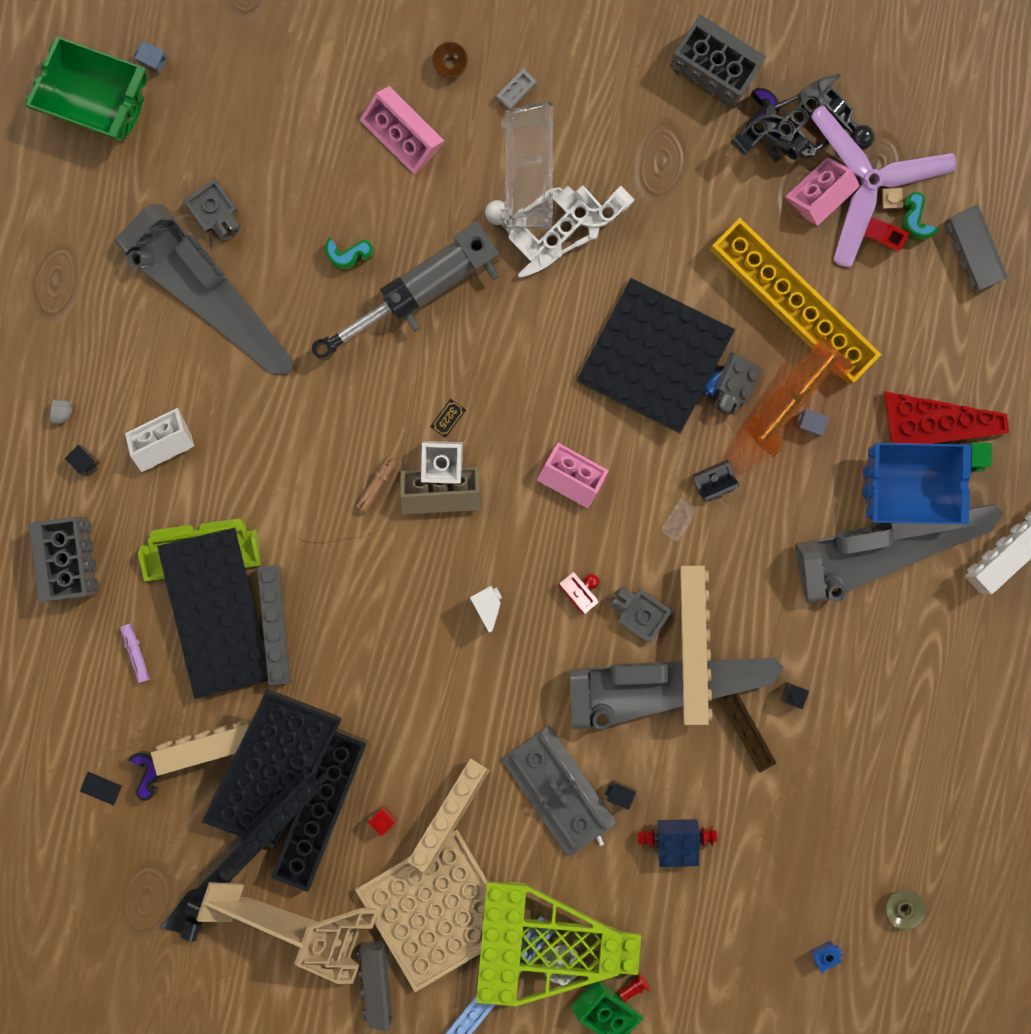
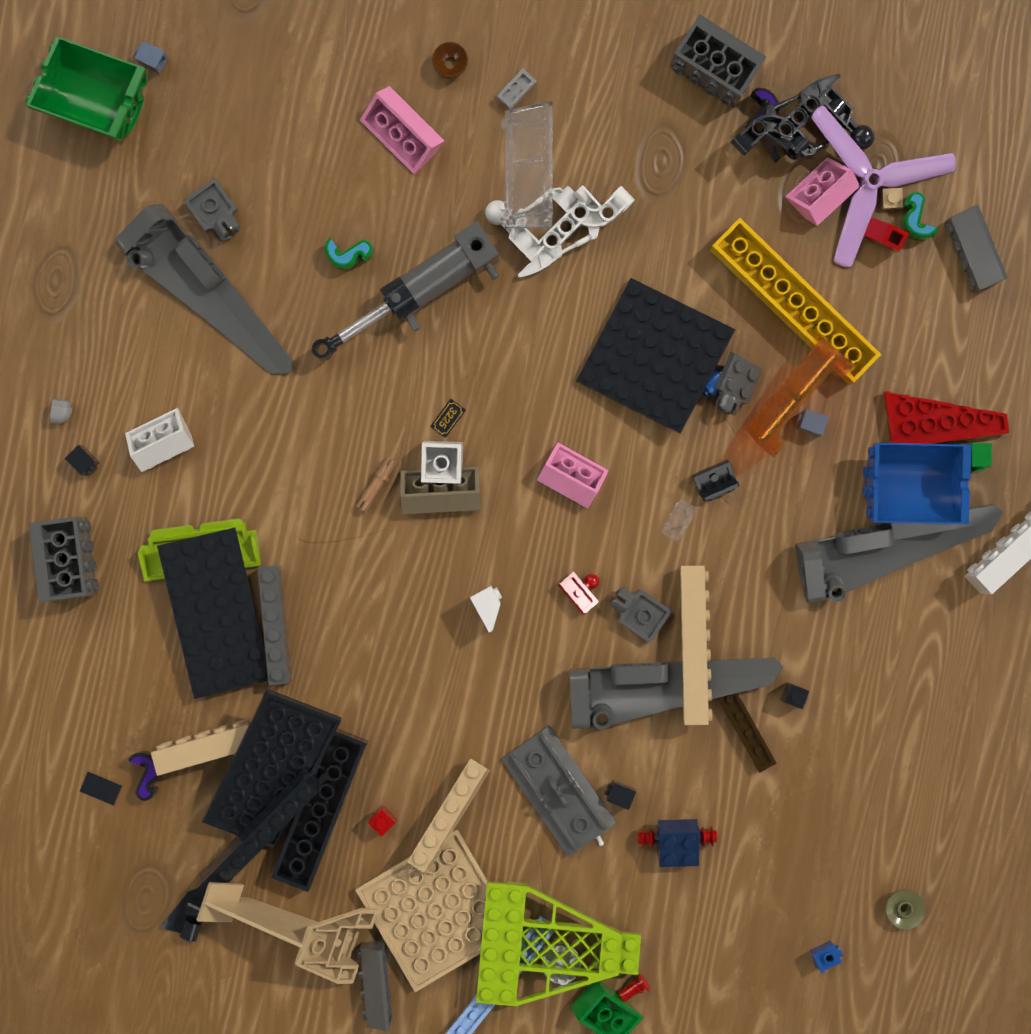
(133, 649): lavender pin -> none

